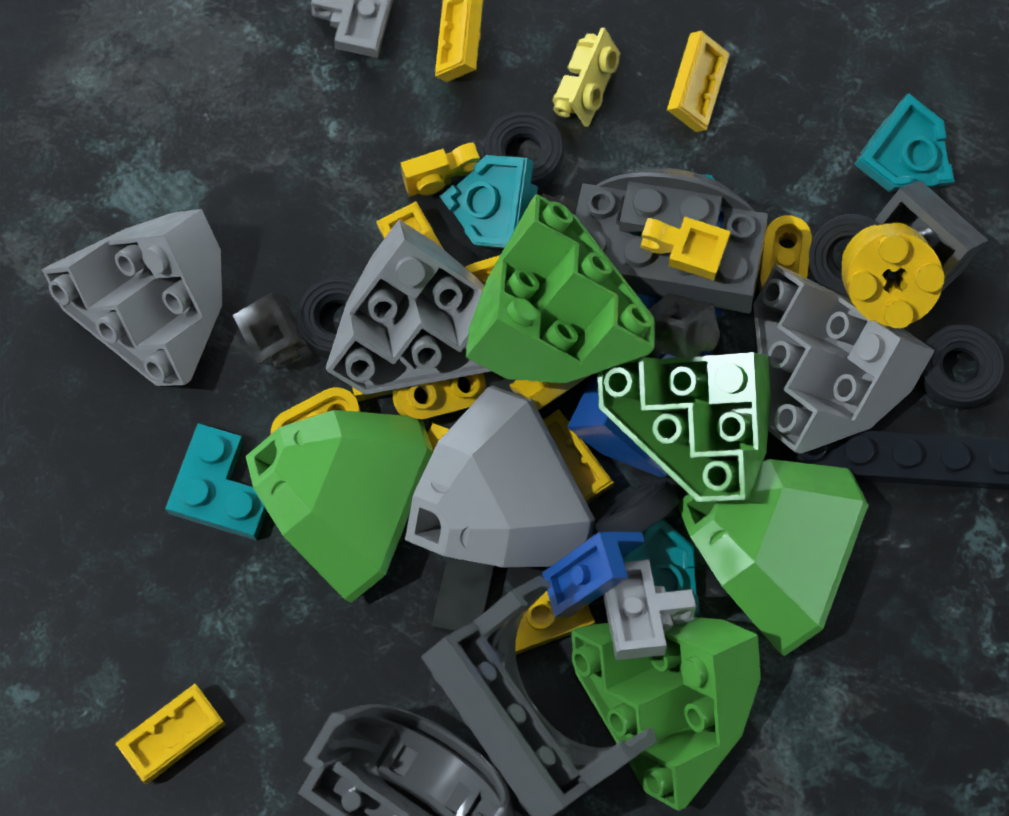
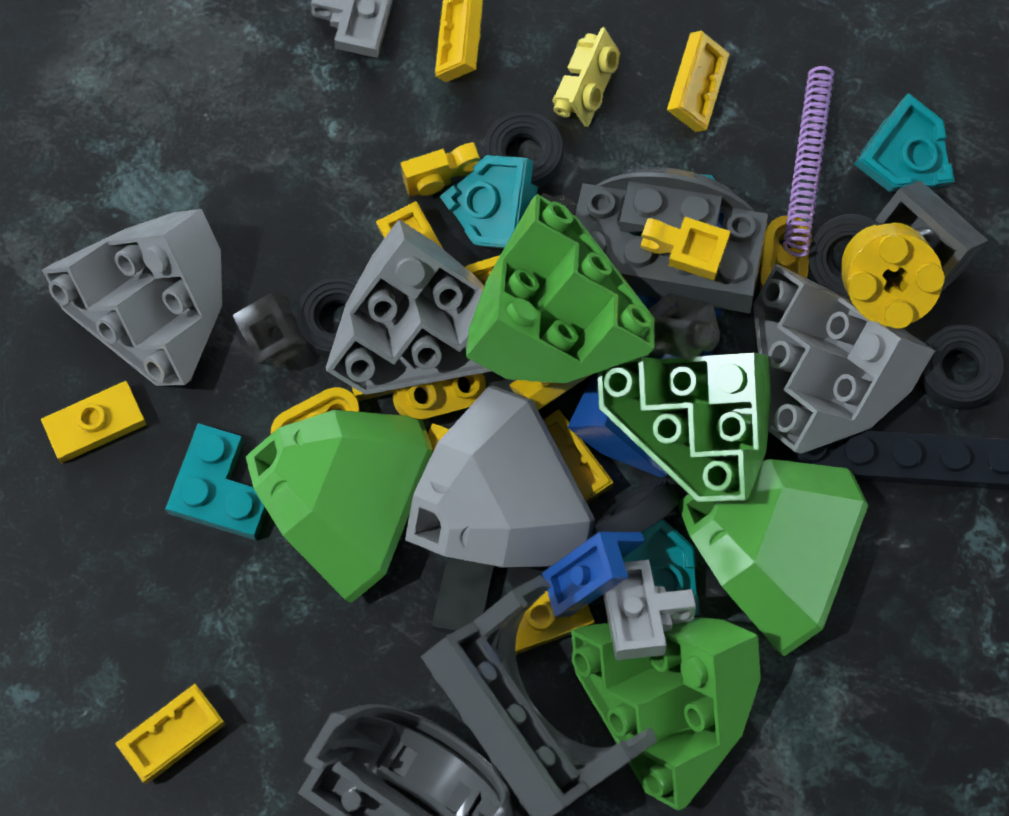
(93, 422): none -> yellow plate
(799, 161): none -> lavender piece

